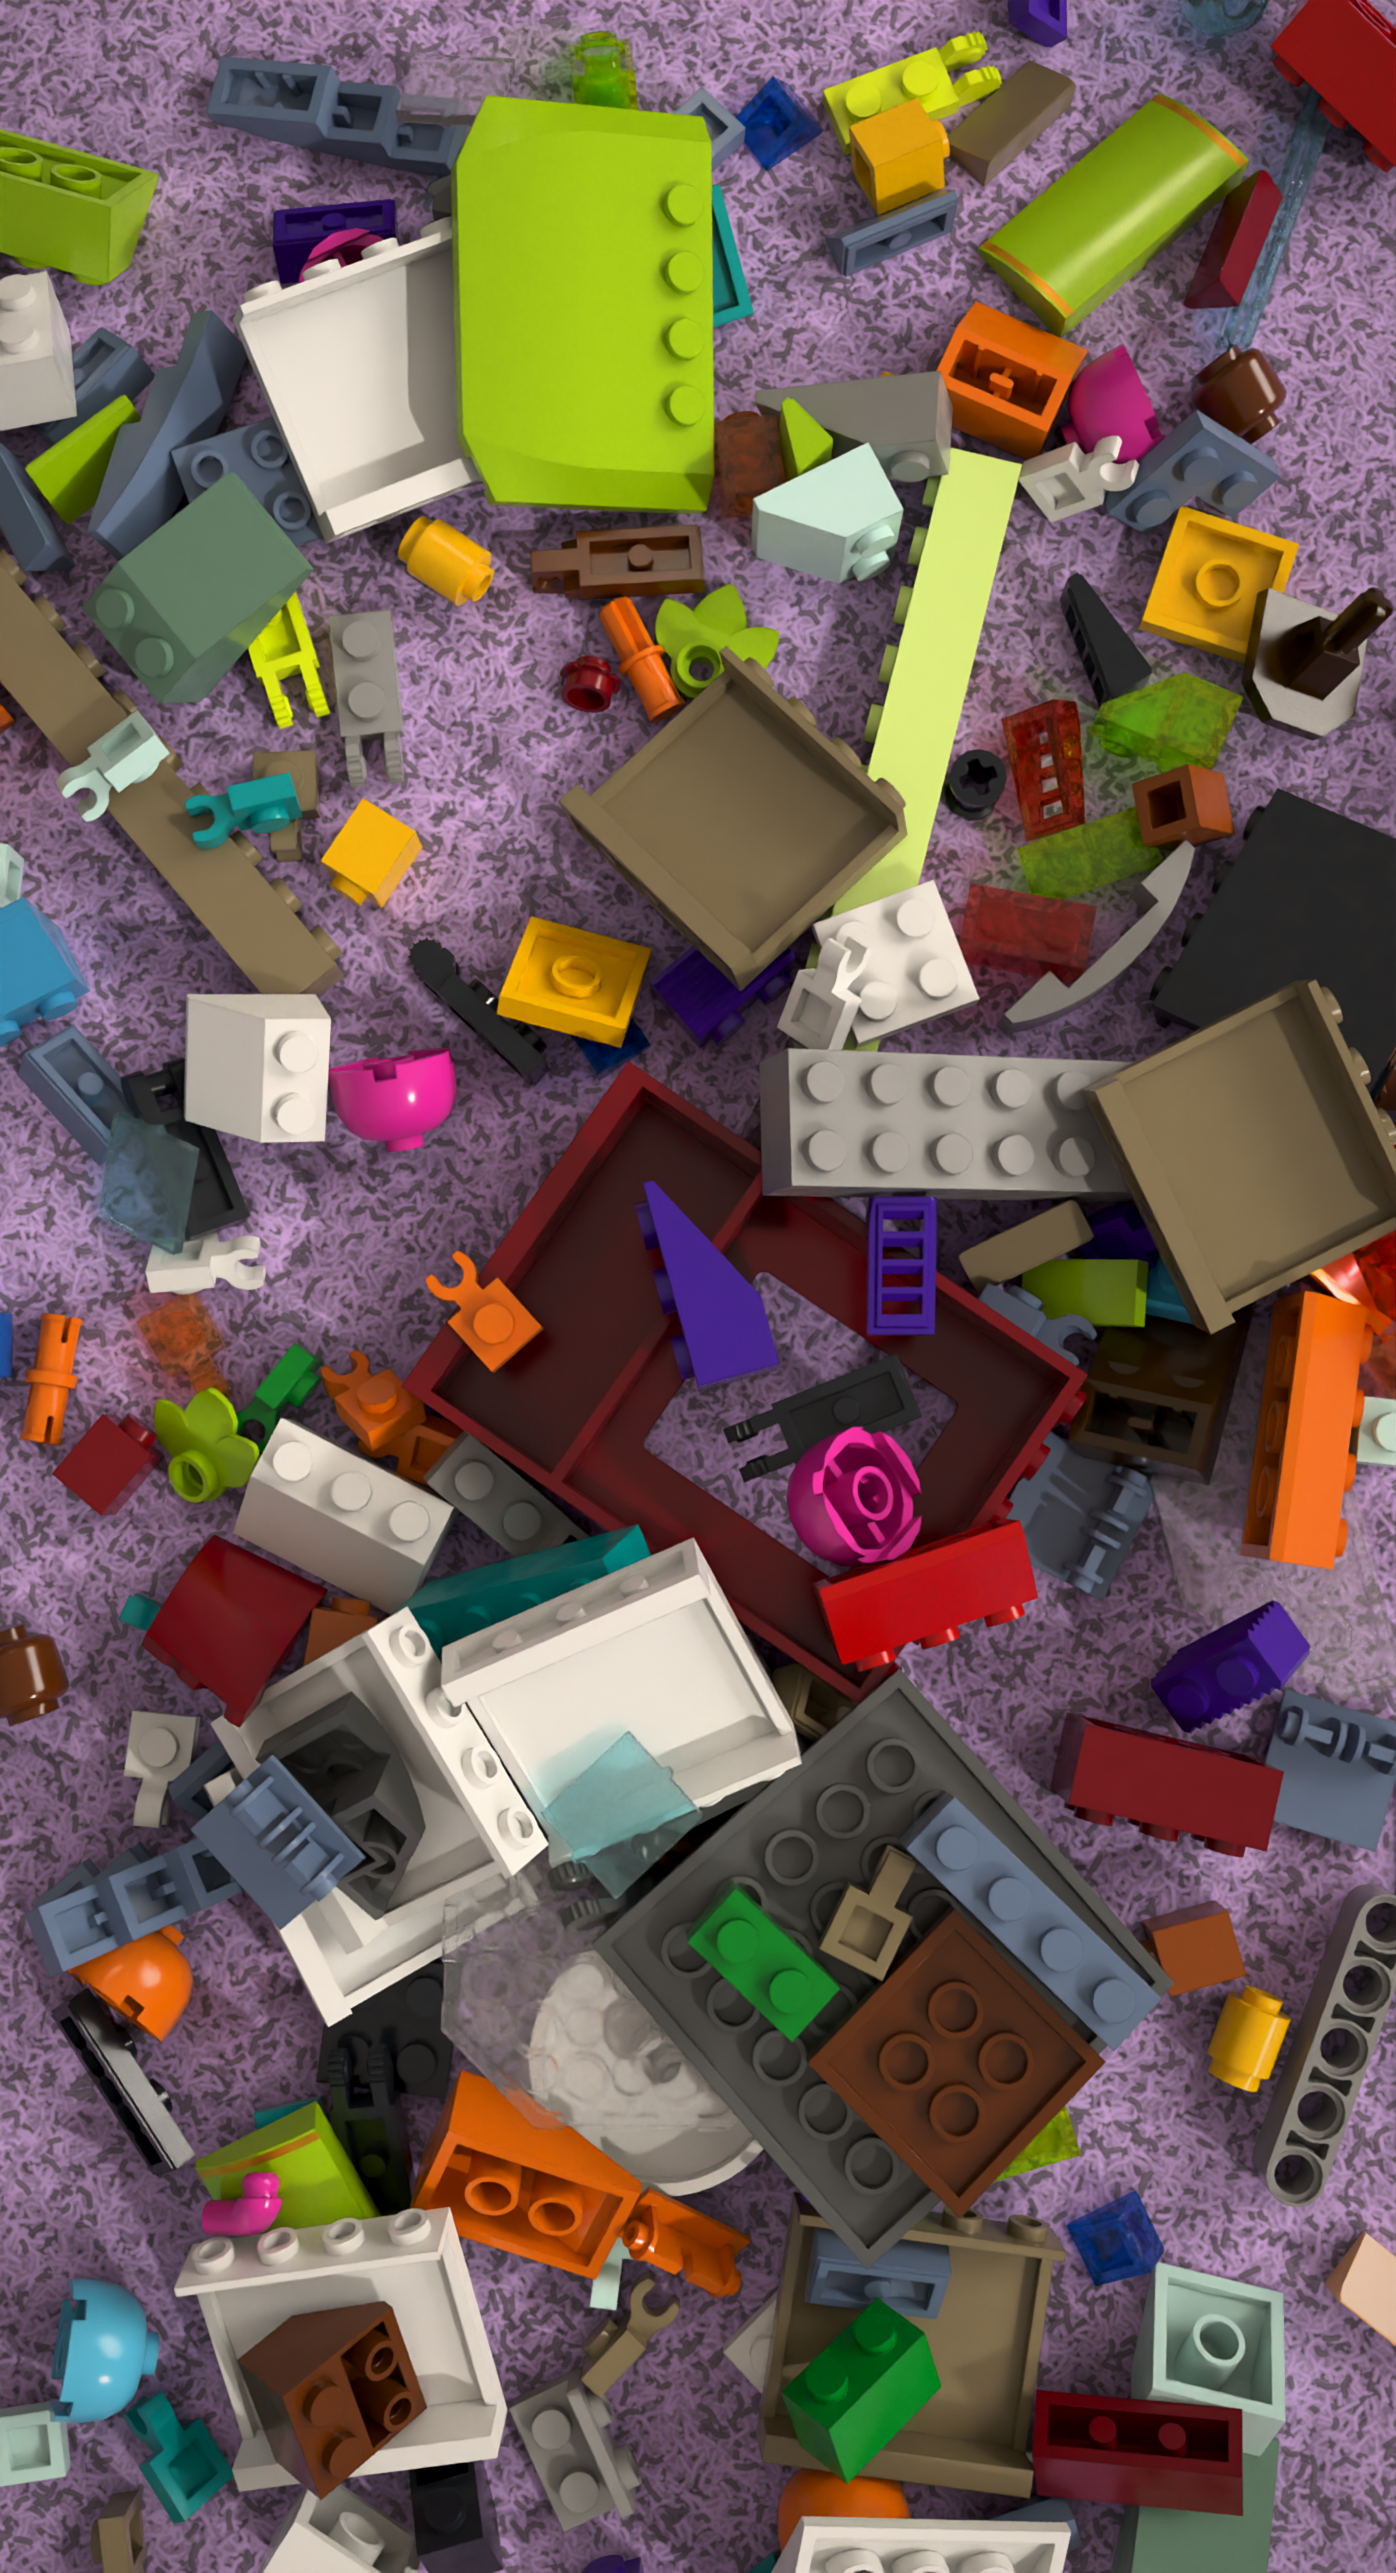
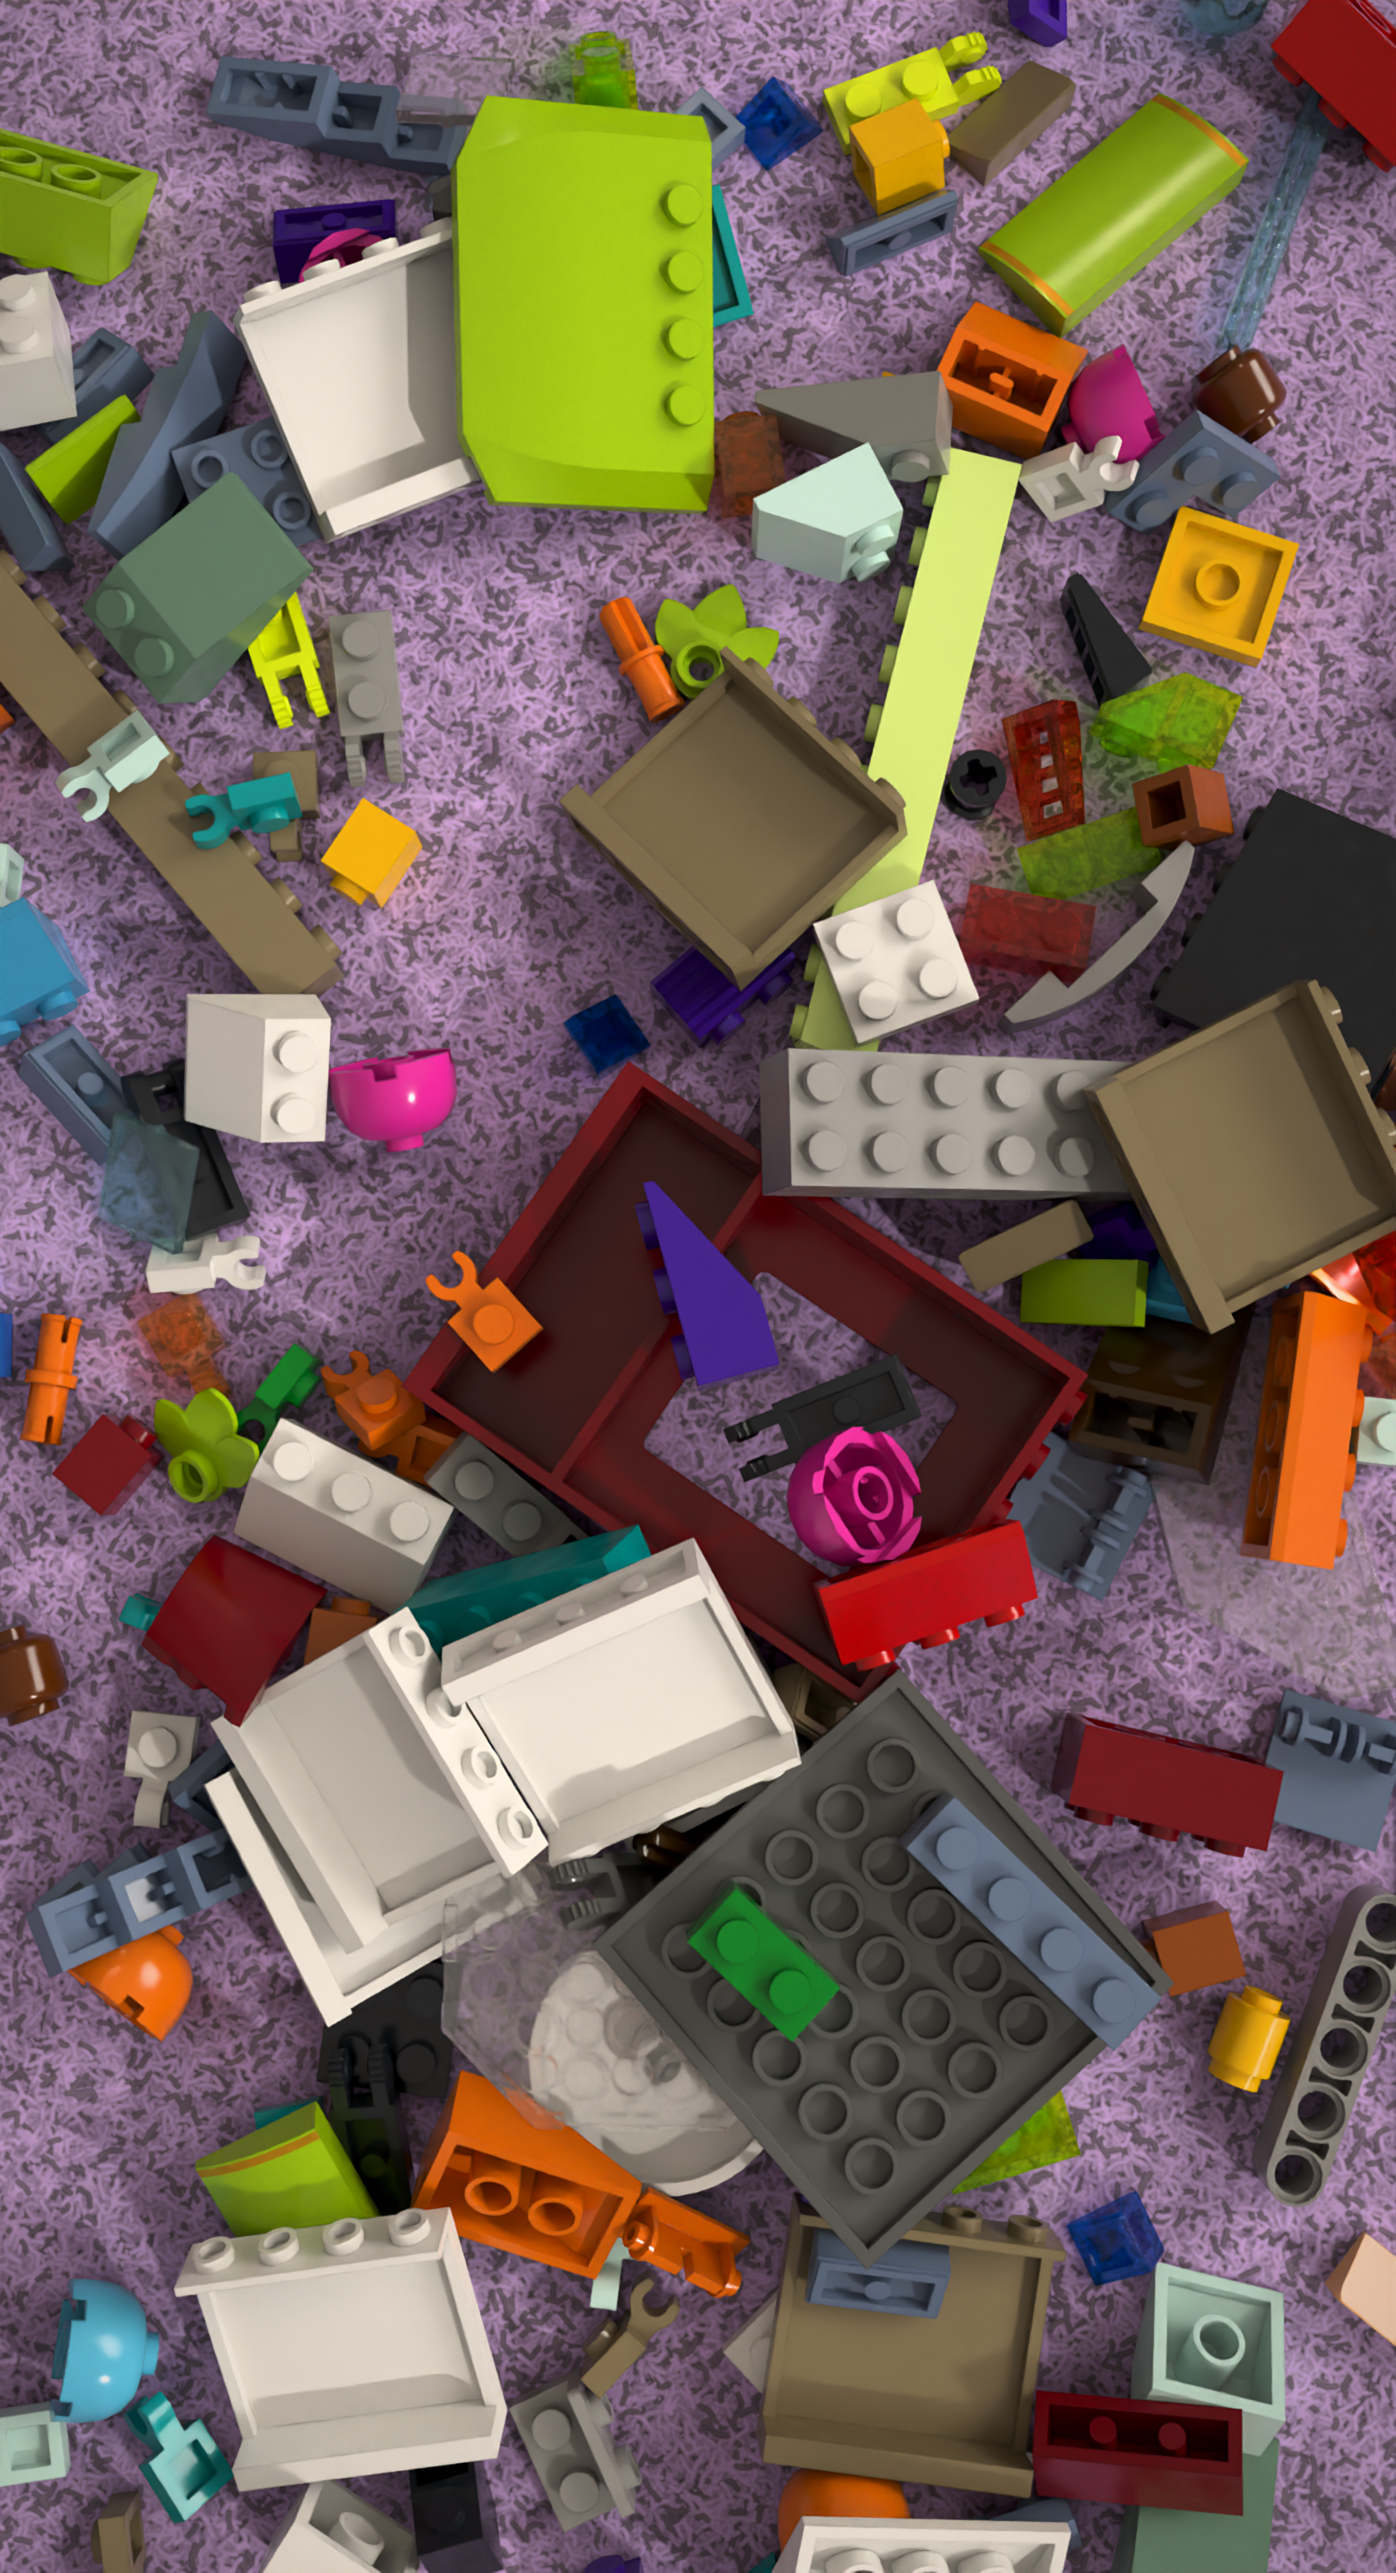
(136, 2101): black plate -> none
(248, 2214): dark pink arm -> none
(277, 1842): sand blue hinge -> none
(332, 2390): reddish brown slope -> none
(363, 1786): dark grey slope -> none
(446, 560): yellow brick -> none
(477, 1009): black hinge -> none
(574, 982): yellow plate -> none
(588, 684): dark red plate -> none
(622, 564): reddish brown hinge -> none
(622, 1814): clear light blue piece -> none
(801, 440): lime slope -> none
(819, 1004): white plate -> none
(861, 2389): green brick -> none
(868, 1922): dark tan plate -> none
(926, 1239): dark purple slope -> none
(955, 2061): reddish brown plate -> none
(1025, 1312): sand blue plate -> none
(1231, 1667): dark purple brick -> none
(1235, 244): dark red slope -> none
(1308, 661): dark brown piece -> none

